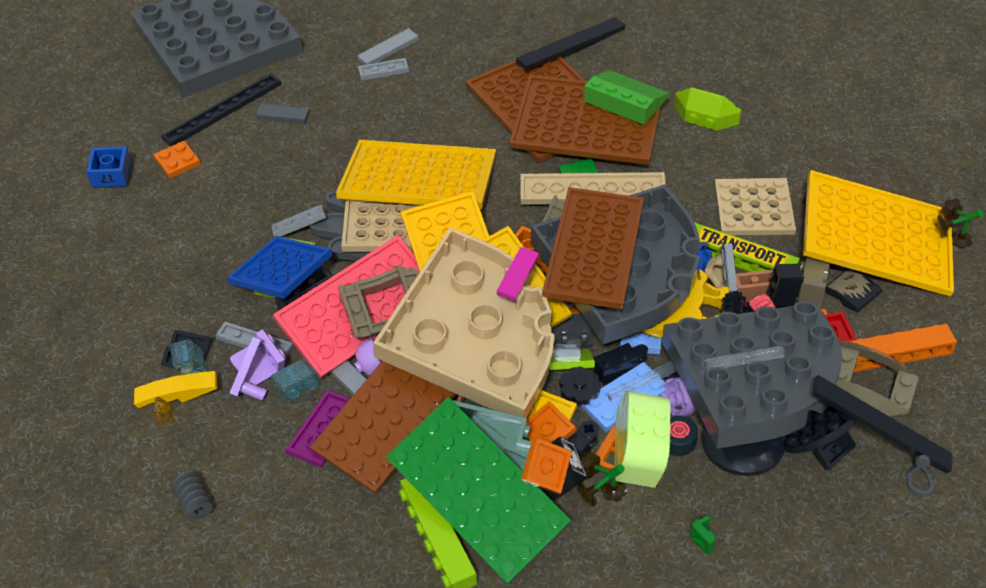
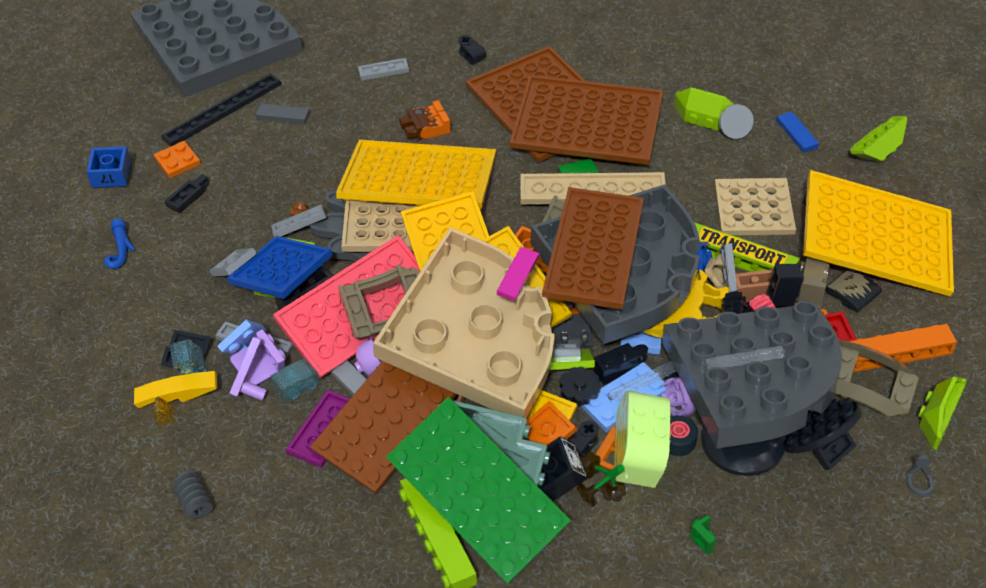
(118, 227): none -> blue plant
(187, 193): none -> black hinge
(232, 262): none -> light grey tile
(240, 337): none -> light blue plate
(298, 208): none -> dark orange plate
(388, 47): light grey tile -> none
(425, 122): none -> hips
(471, 49): none -> black piece
(546, 465): orange plate -> none
(570, 43): black tile -> none
(624, 96): bright green slope -> none
(736, 121): none -> light grey tile
(797, 132): none -> blue tile
(881, 140): none -> lime wedge
(881, 423): black tile -> none
(940, 409): none -> lime wedge
(951, 211): dark brown plant -> none

